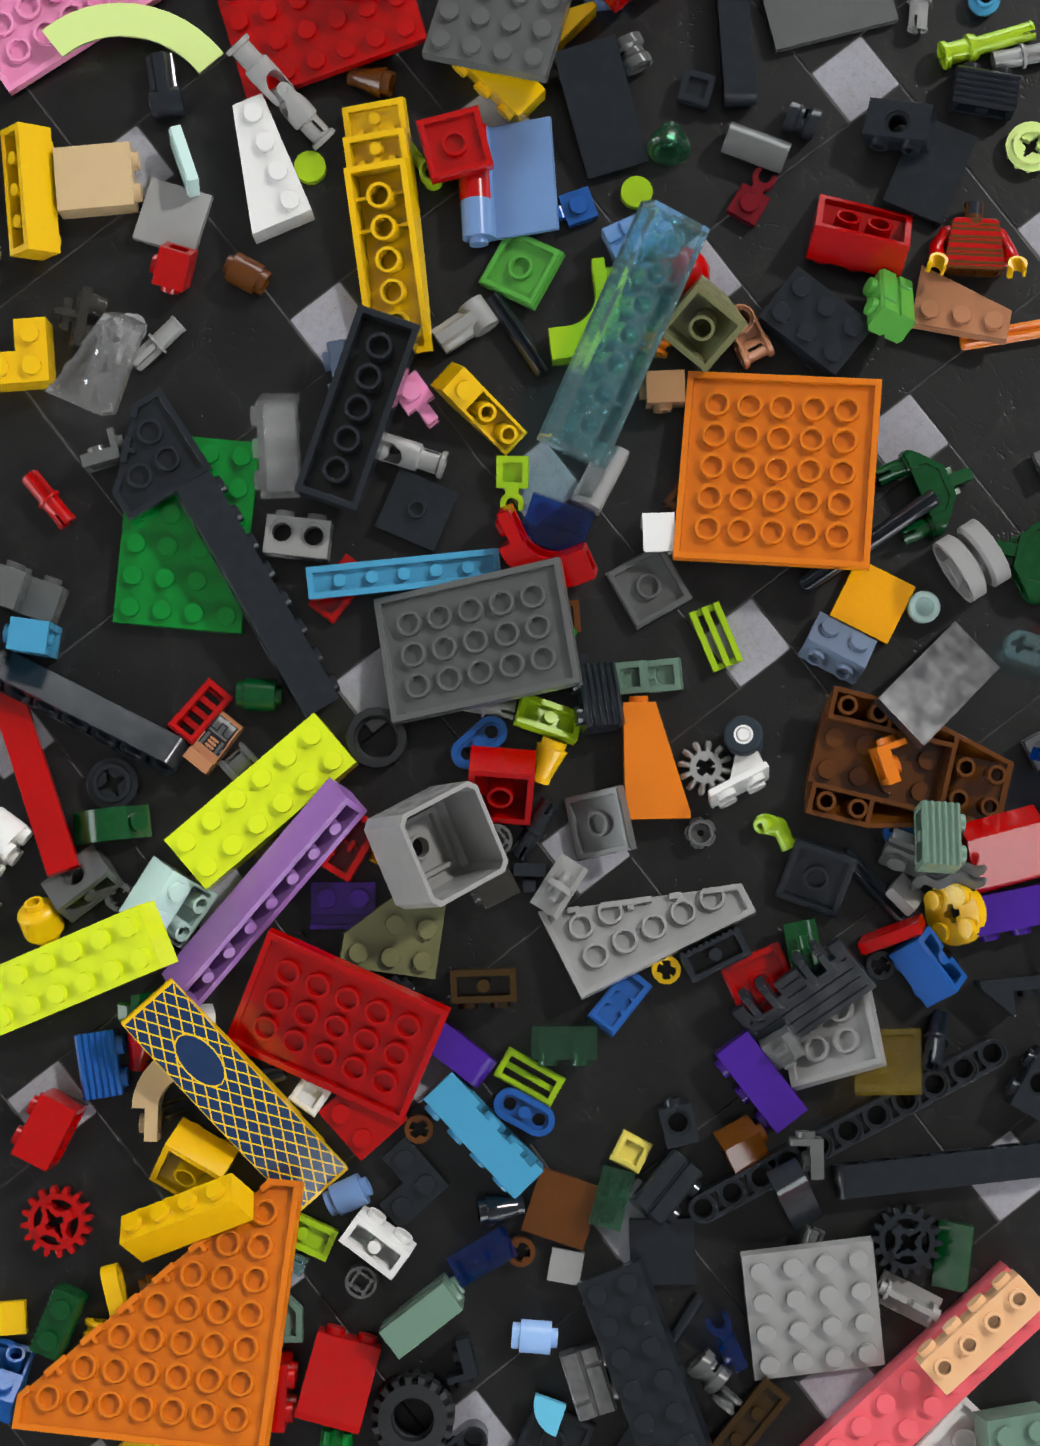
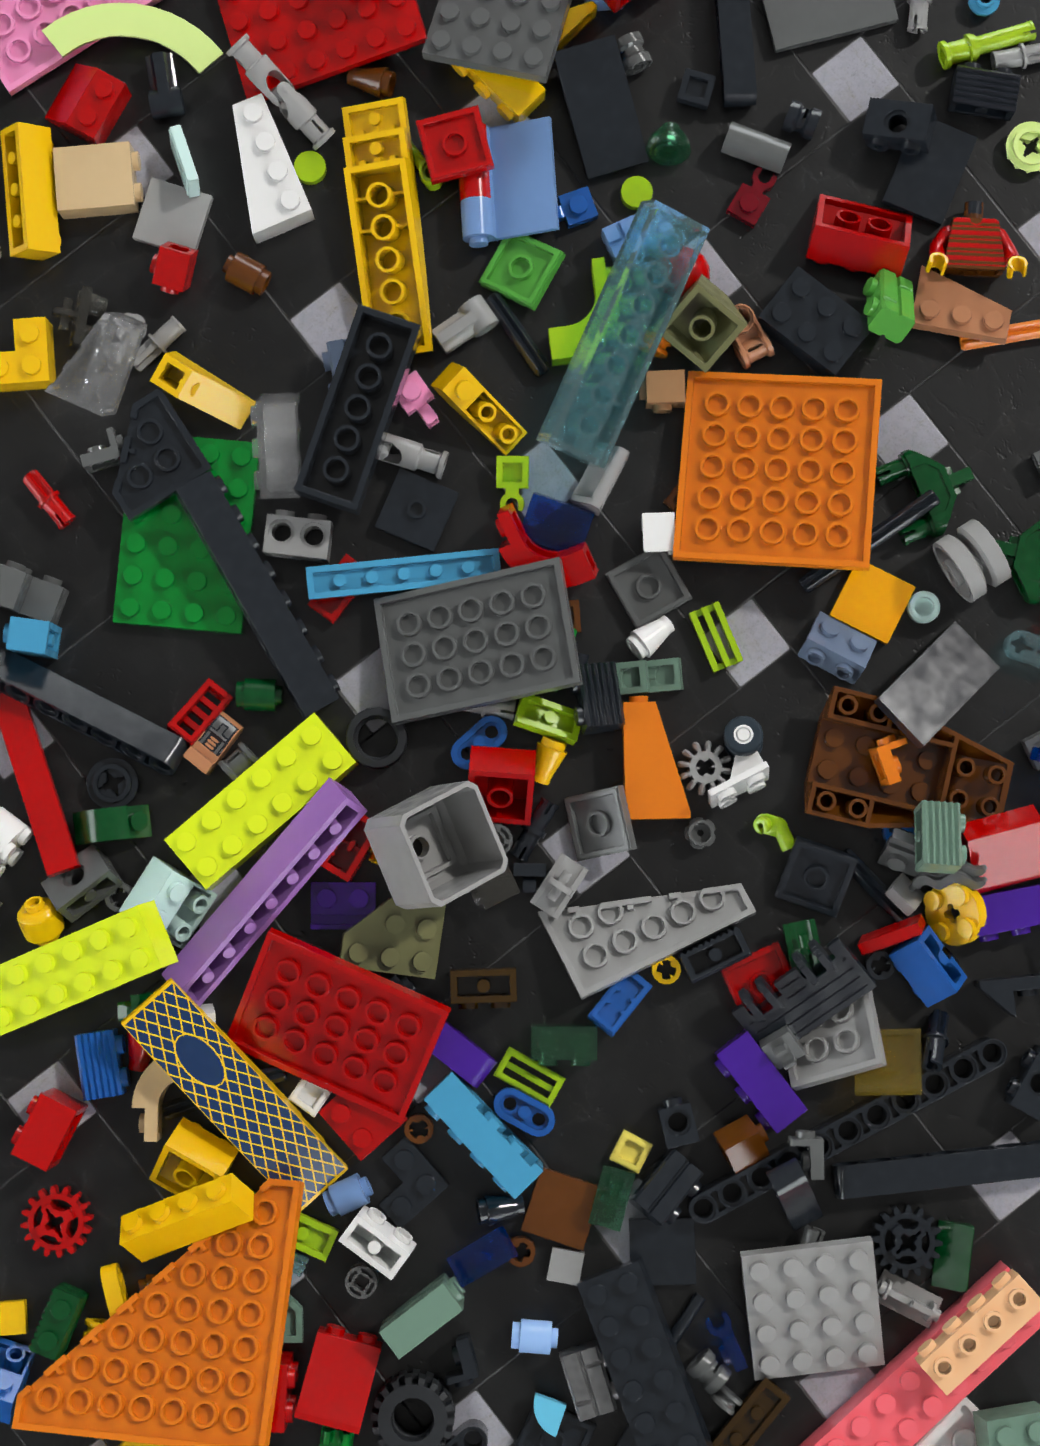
(89, 104): none -> red slope
(202, 389): none -> yellow slope
(648, 638): none -> white cone

